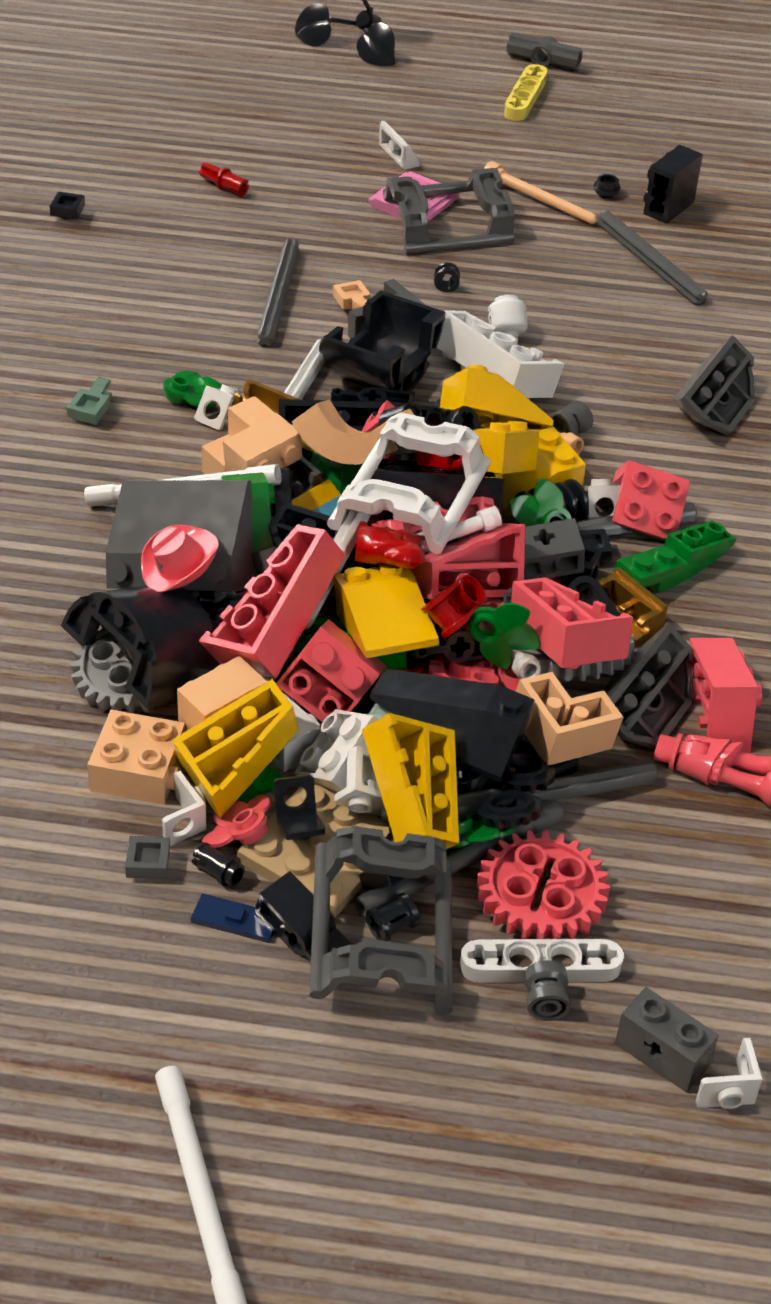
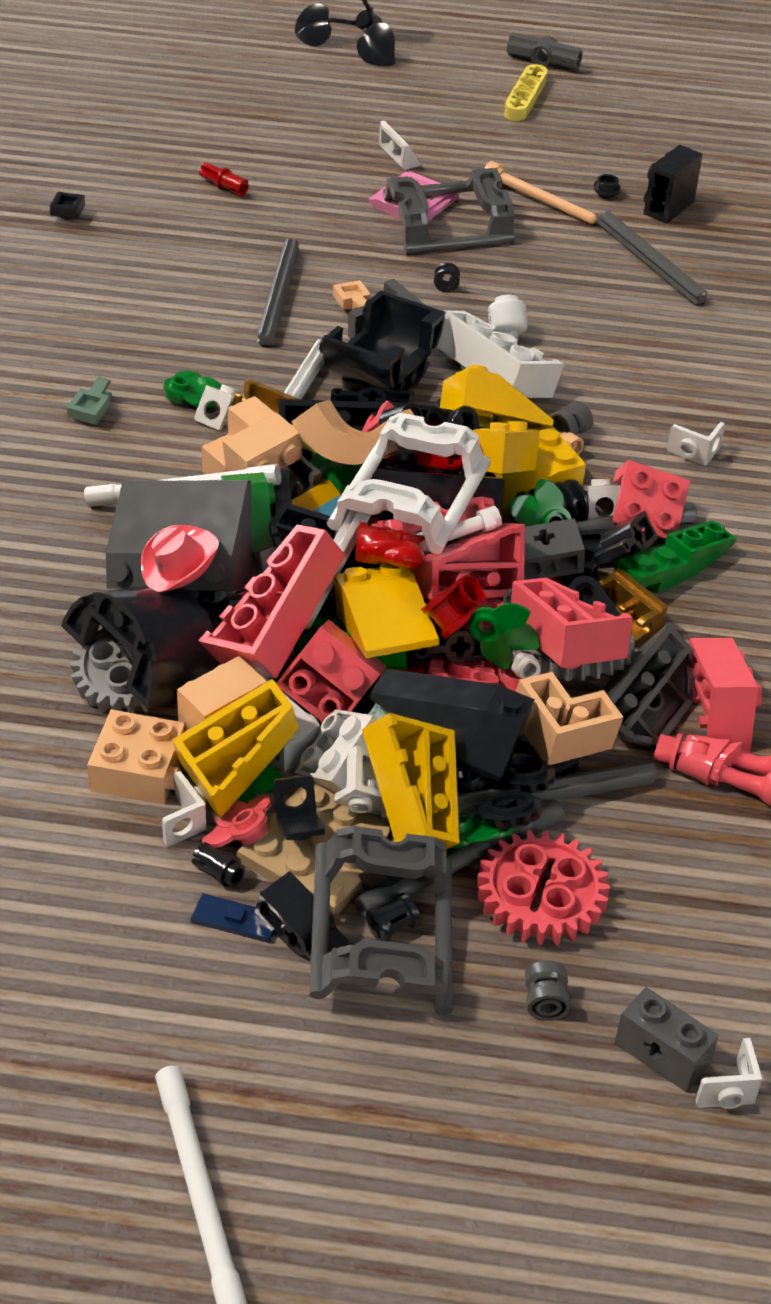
(147, 857): dark grey plate -> none
(537, 951): white beam -> none
(626, 539): none -> black piece
(695, 445): none -> white bracket
(720, 388): dark grey wedge -> none

